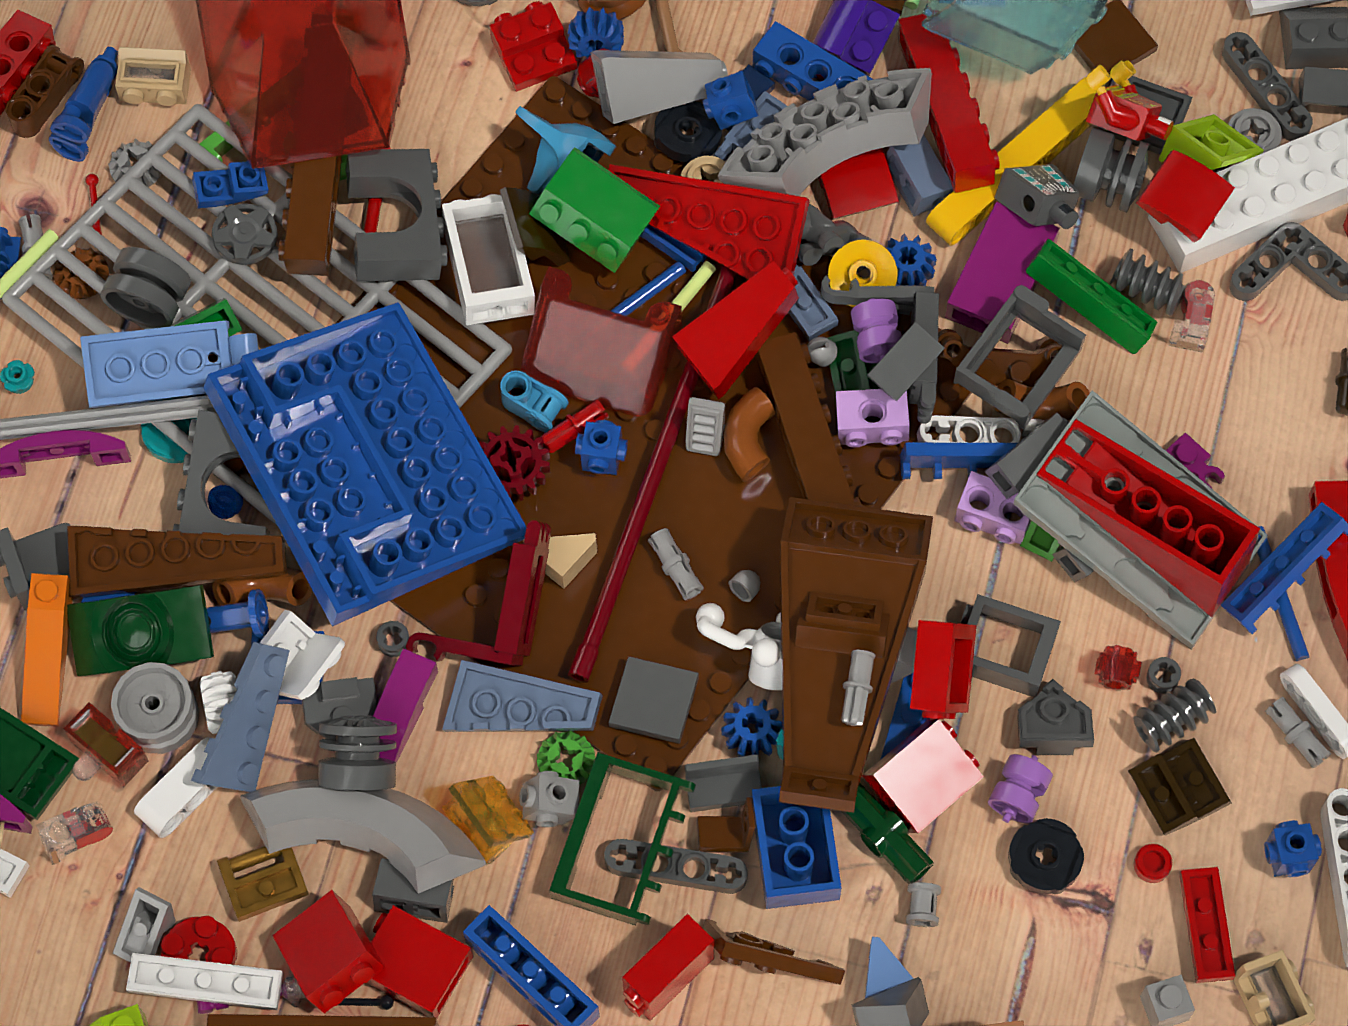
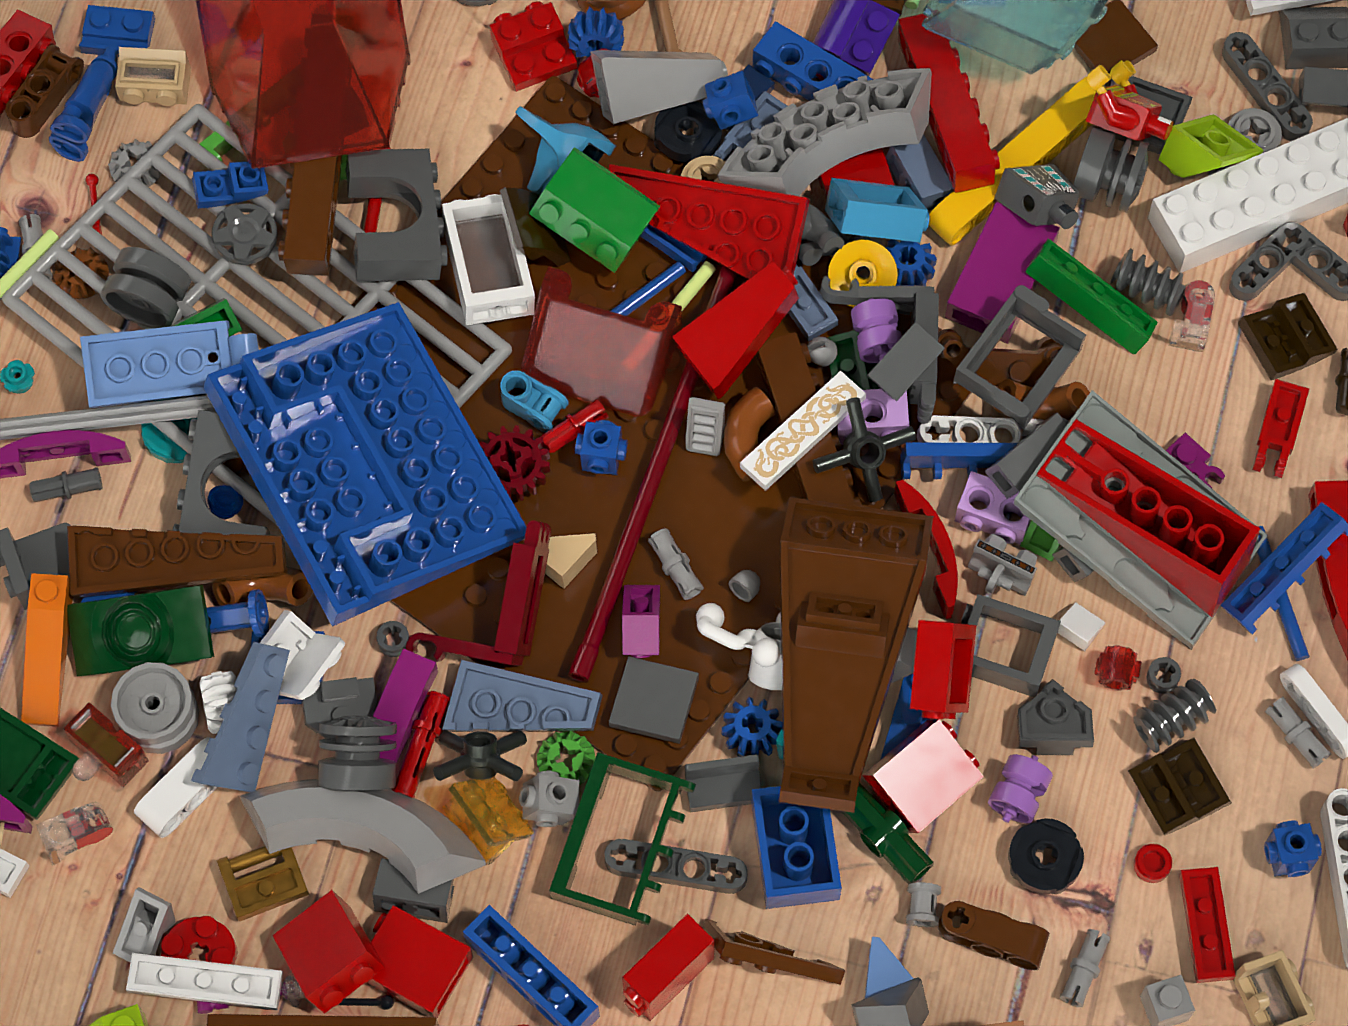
(66, 485): none -> dark grey axle
(115, 29): none -> blue plate
(425, 732): none -> red pin
(480, 755): none -> pearl dark grey bar
(641, 620): none -> magenta slope
(727, 832): reddish brown bracket -> none
(801, 431): none -> white tile
(857, 687): light grey axle -> none
(874, 455): none -> pearl dark grey bar
(876, 210): none -> dark azure window
(946, 583): none -> red slope
(994, 934): none -> reddish brown piece
(1002, 568): none -> light grey hips
(1080, 626): none -> white slope
(1085, 968): none -> light grey pin
(1185, 195): red slope -> none
(1281, 424): none -> red hinge
(1287, 336): none -> dark brown slope

